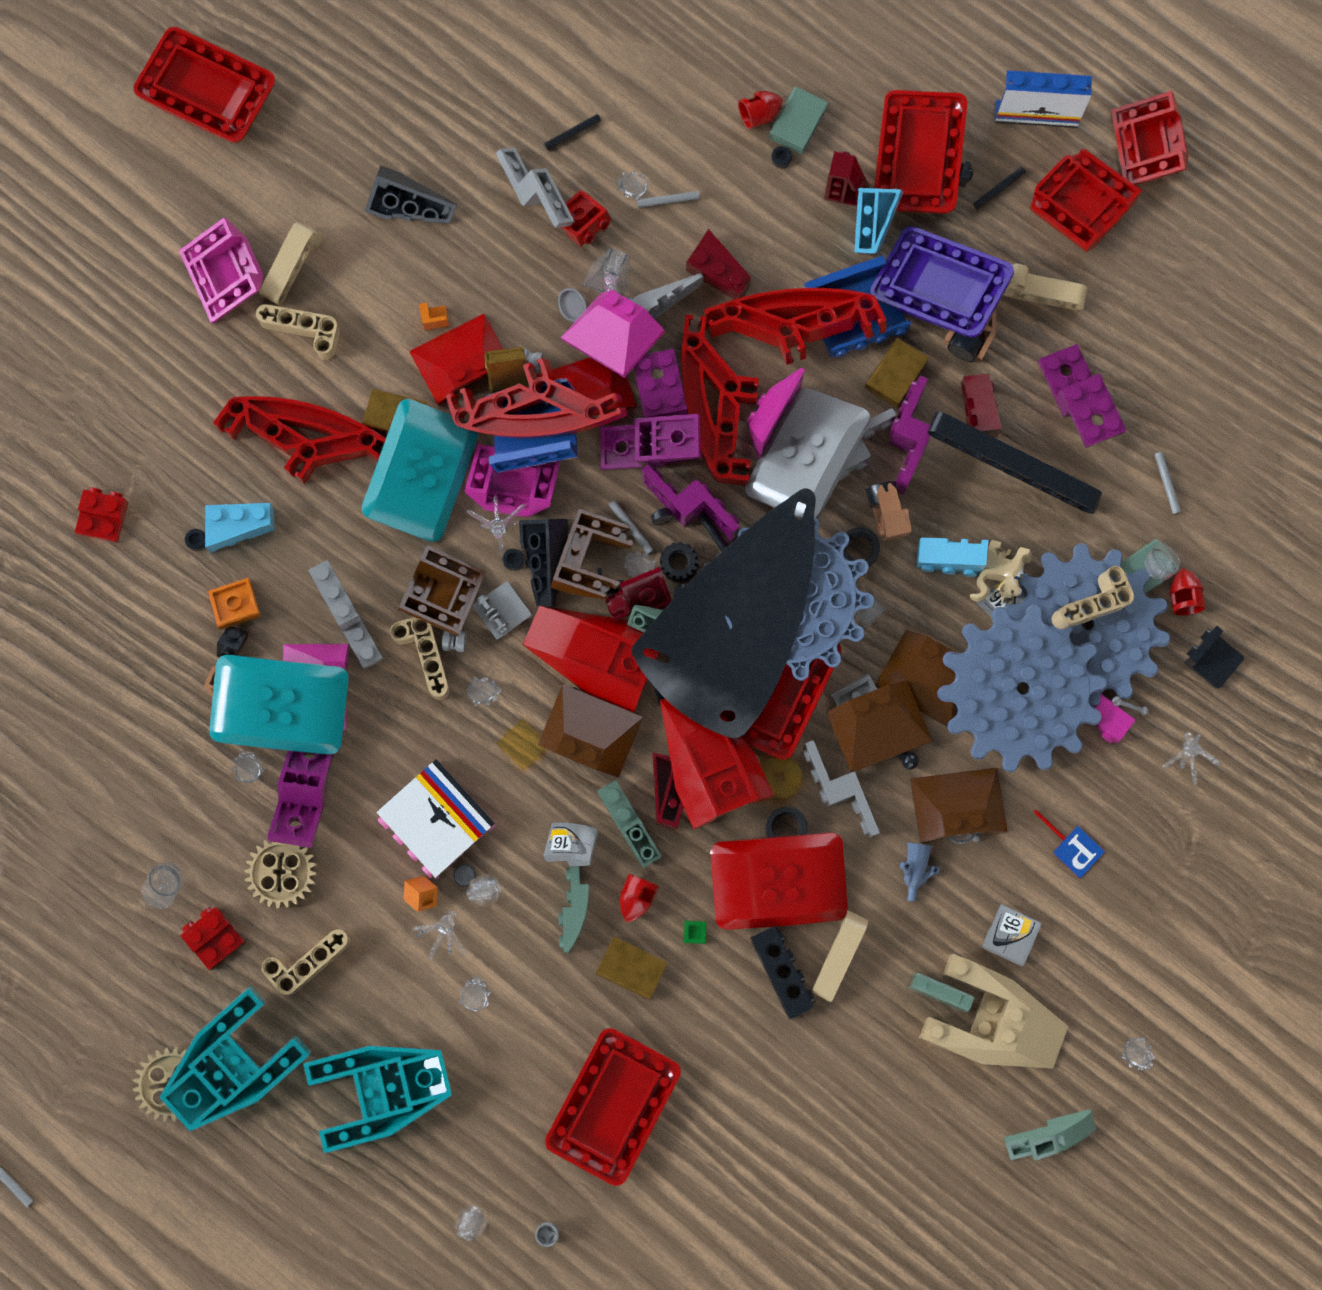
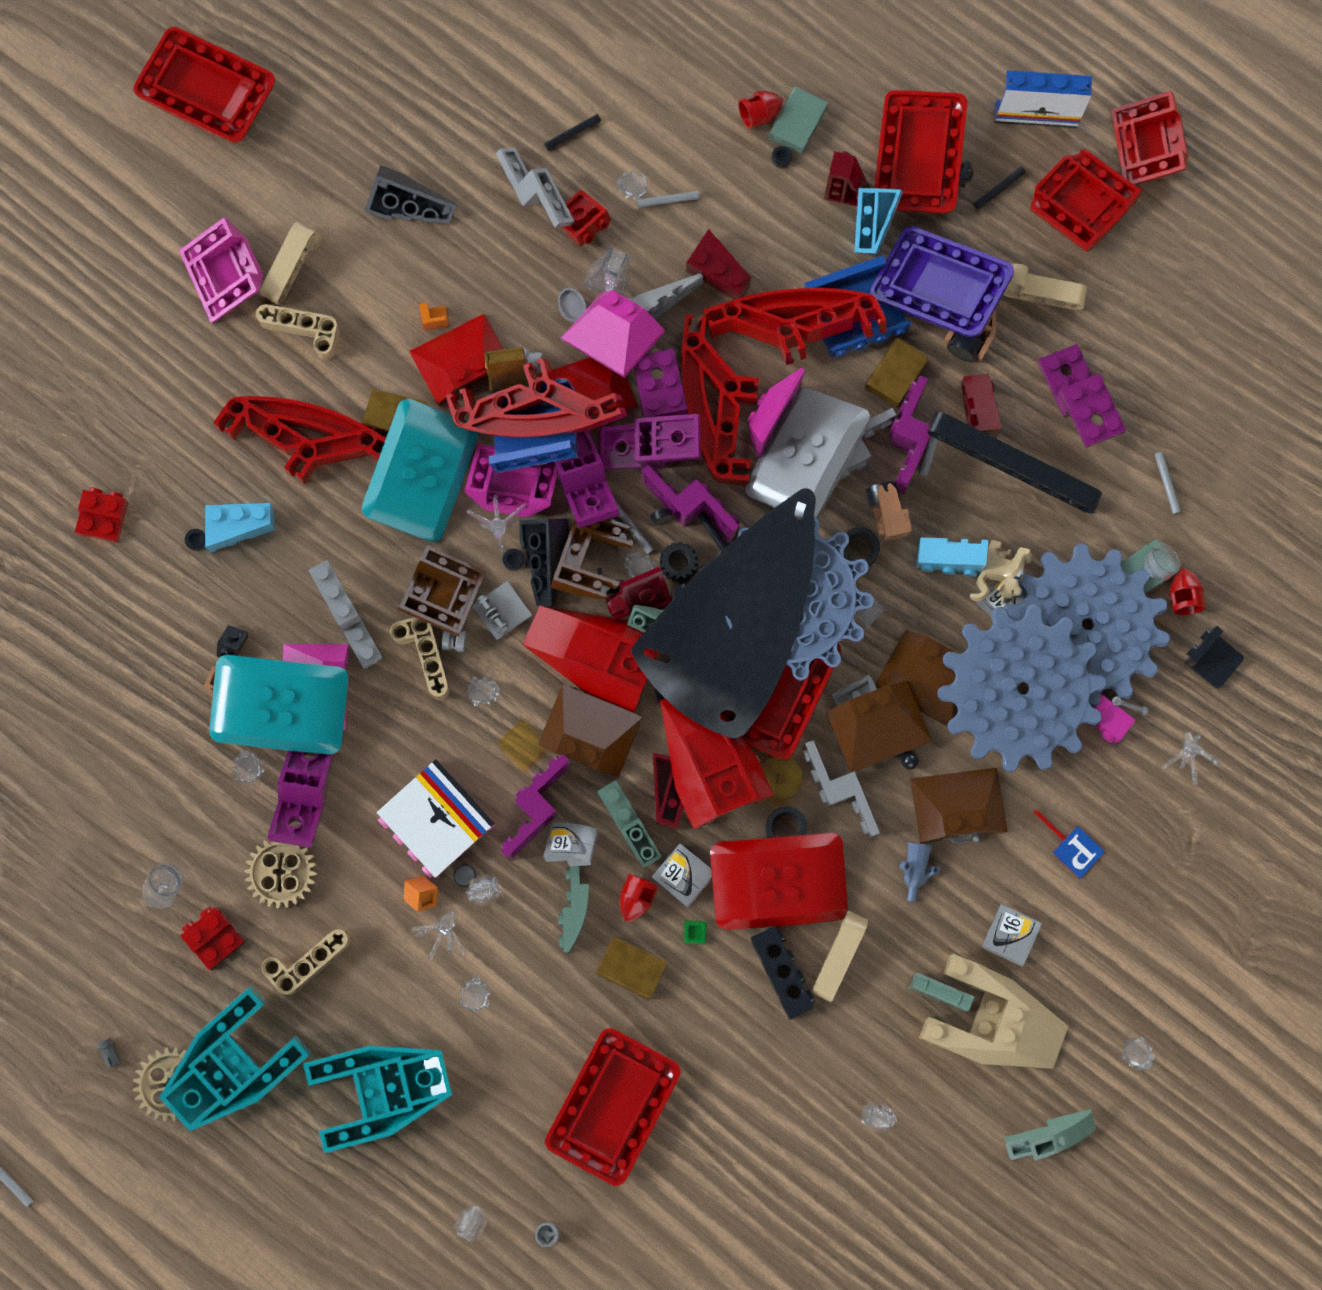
(109, 1053): none -> dark grey pin
(234, 603): orange plate -> none
(535, 806): none -> magenta bracket
(586, 483): none -> magenta bracket
(683, 875): none -> slope
(878, 1117): none -> clear head
(928, 457): none -> light grey bar
(1109, 598): tan beam -> none

